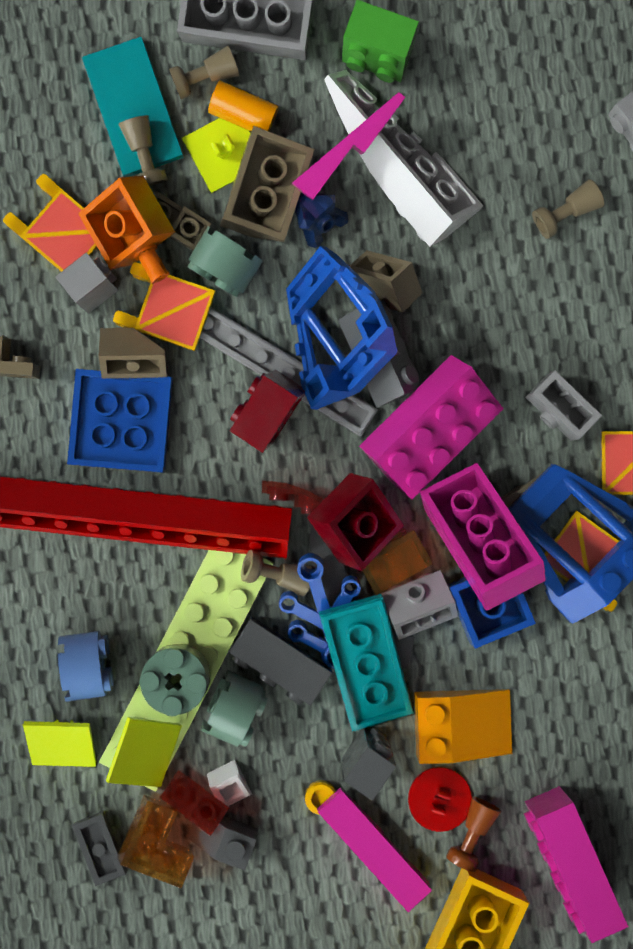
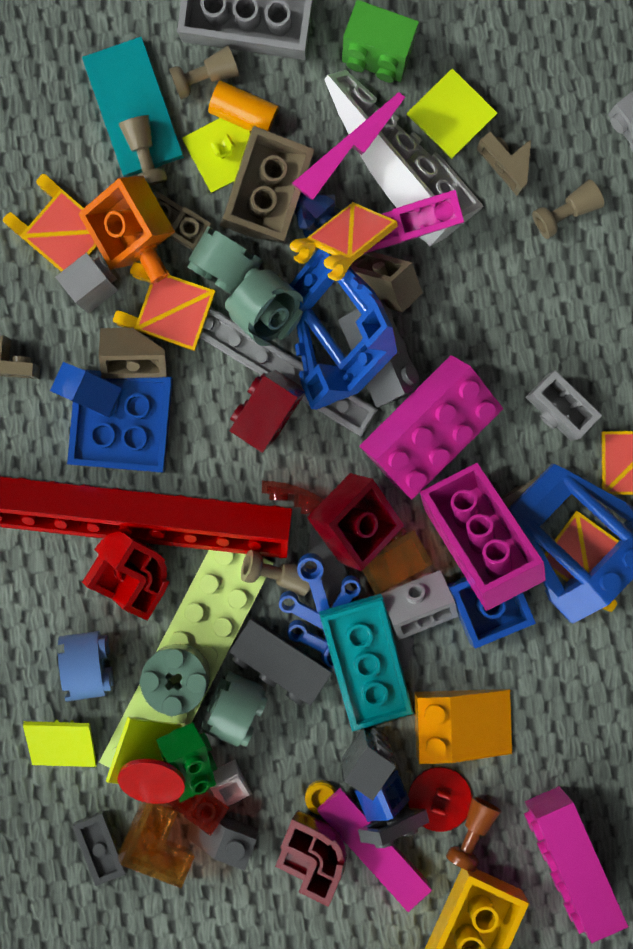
(86, 389): none -> blue slope
(128, 574): none -> red brick
(151, 781): none -> red piece
(191, 756): none -> green brick
(265, 306): none -> sand green brick
(315, 855): none -> dark red brick
(345, 238): none -> flag
(385, 832): none -> dark grey plate
(387, 802): none -> blue slope
(422, 219): none -> dark pink slope
(452, 113): none -> neon yellow piece
(510, 168): none -> dark tan slope

